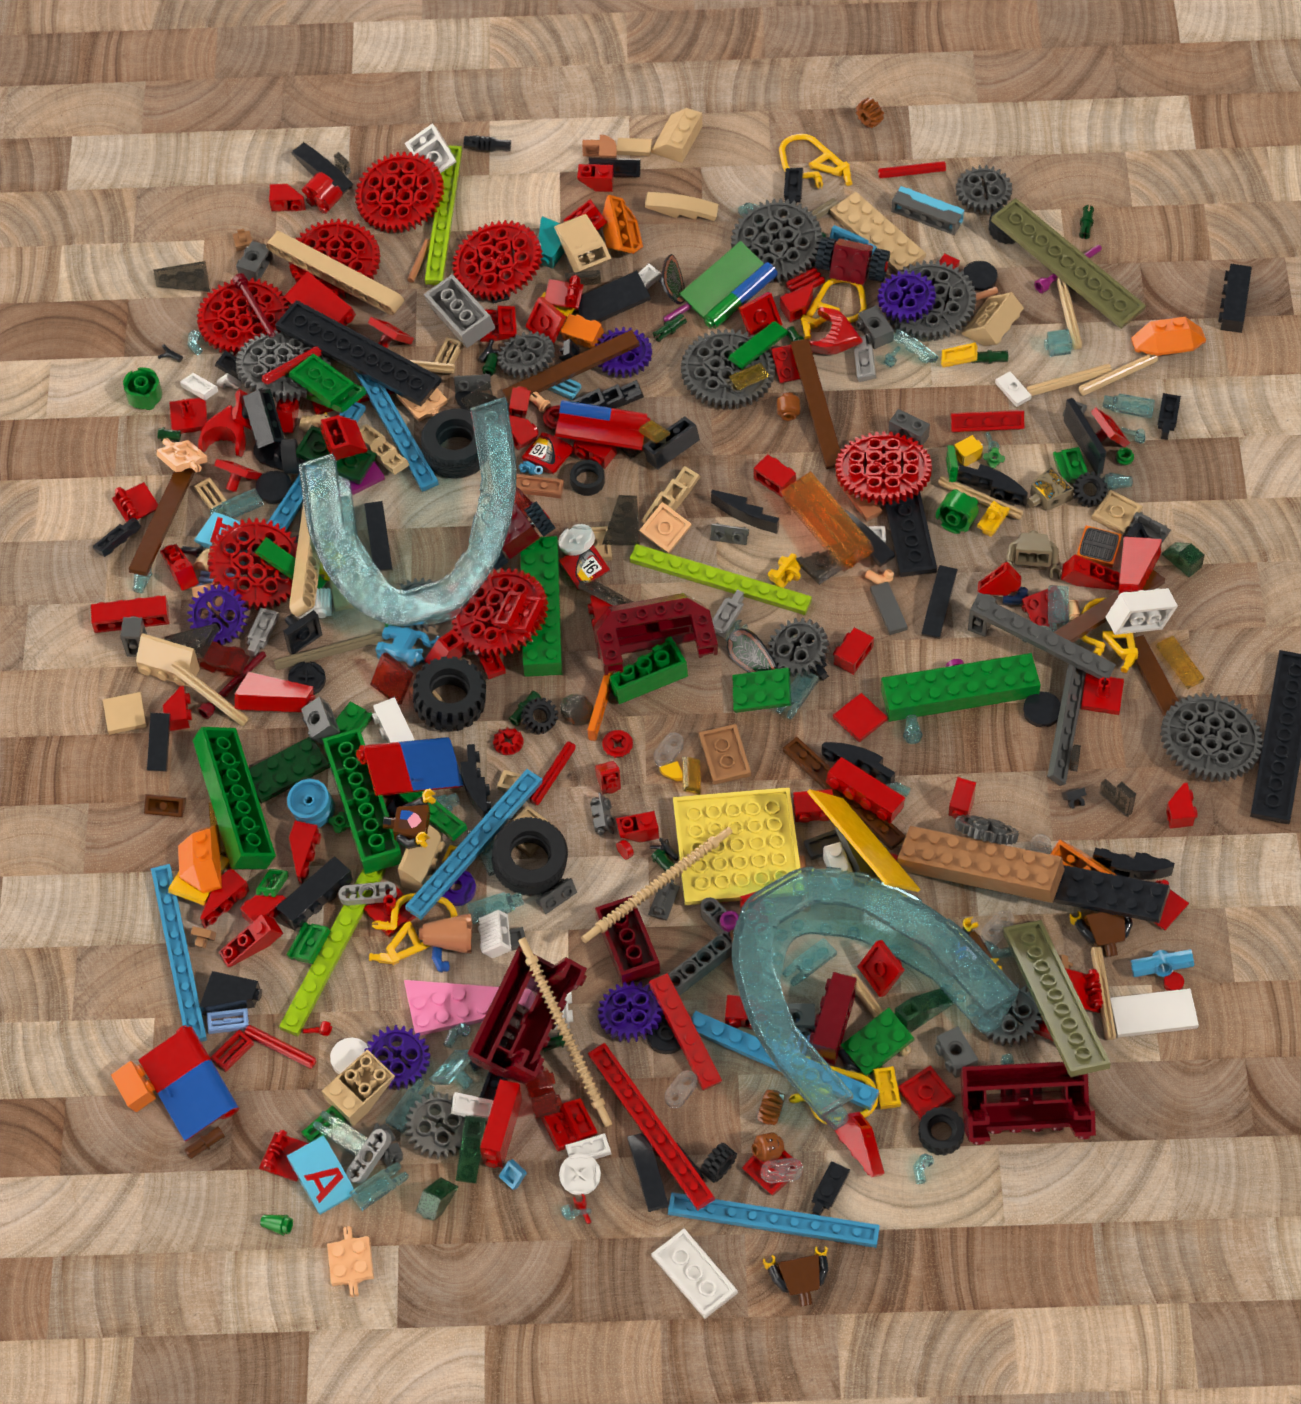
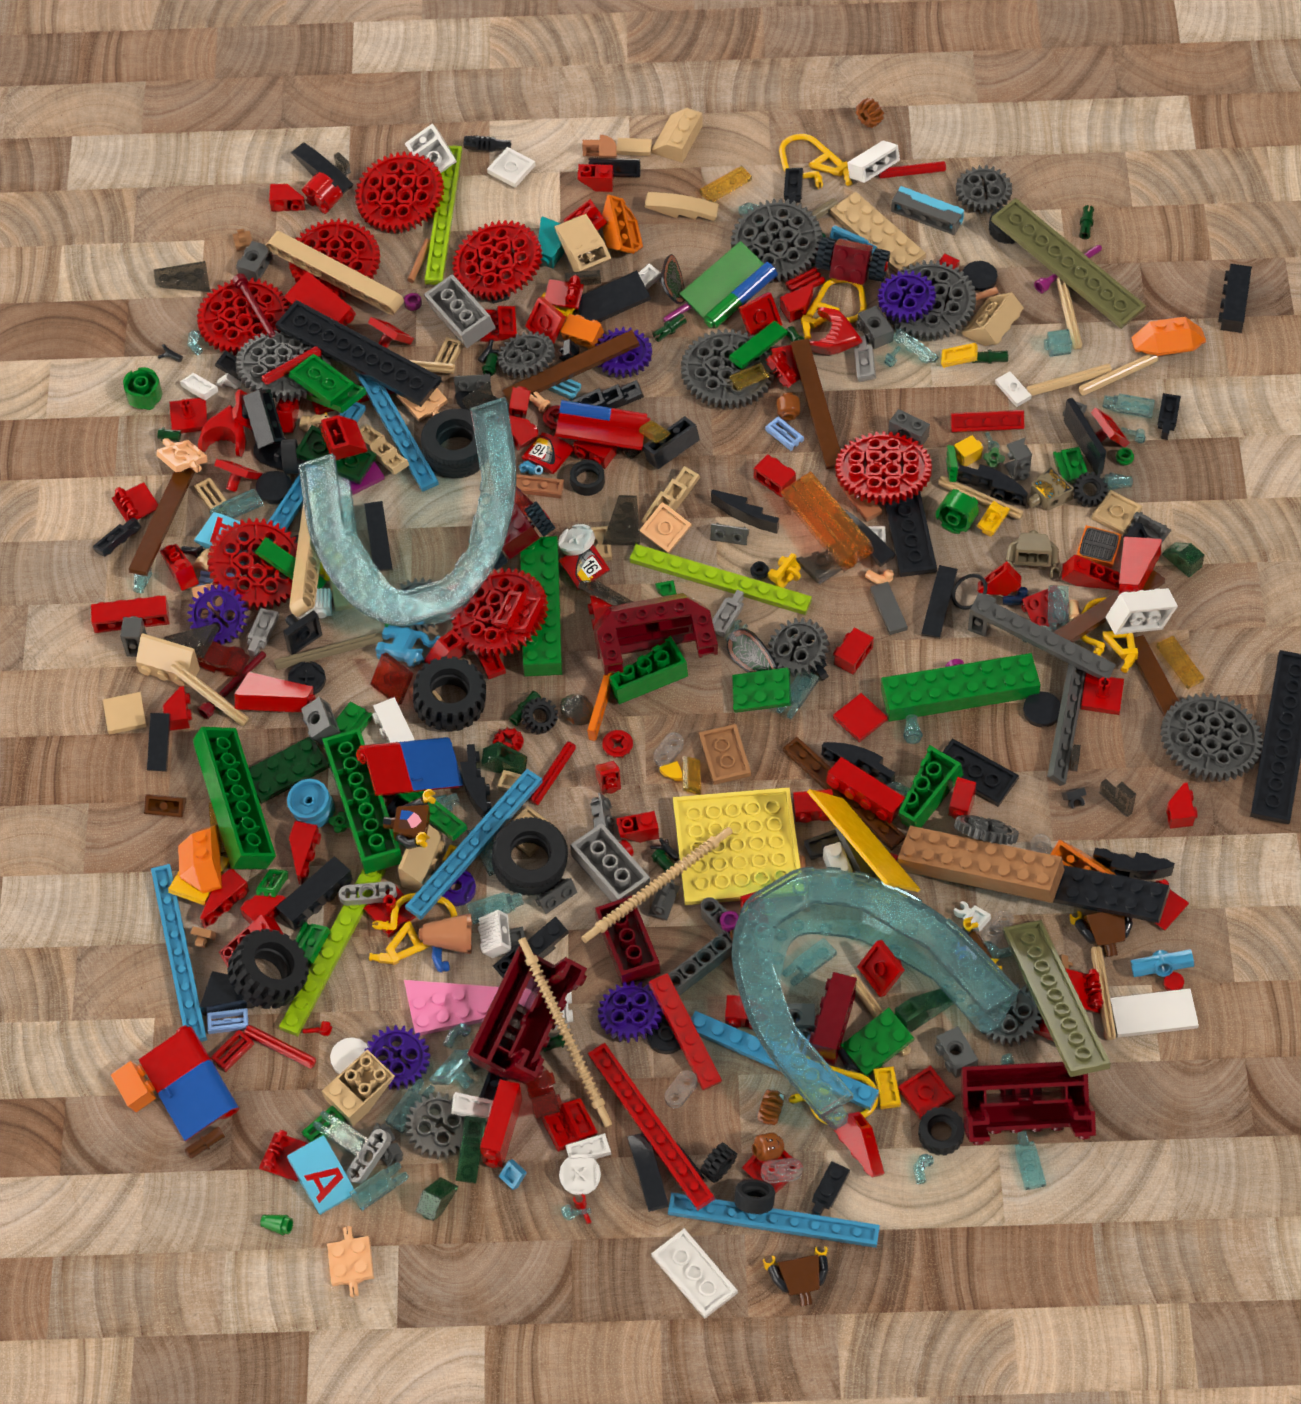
(257, 986): none -> black tyre
(412, 301): none -> magenta tile
(501, 757): none -> clear green slope
(511, 167): none -> white plate
(541, 944): none -> black slope
(609, 864): none -> light grey brick
(666, 588): none -> green tile
(726, 184): none -> clear yellow tile
(754, 1205): none -> black tyre
(759, 566): none -> black plate
(778, 361): none -> red hinge
(782, 436): none -> light blue tile
(873, 161): none -> white brick
(929, 787): none -> green wedge
(959, 582): none -> black tyre
(979, 915): none -> white plate
(991, 778): none -> black tile
(1020, 467): none -> dark grey window
(1029, 1163): none -> clear light blue hinge

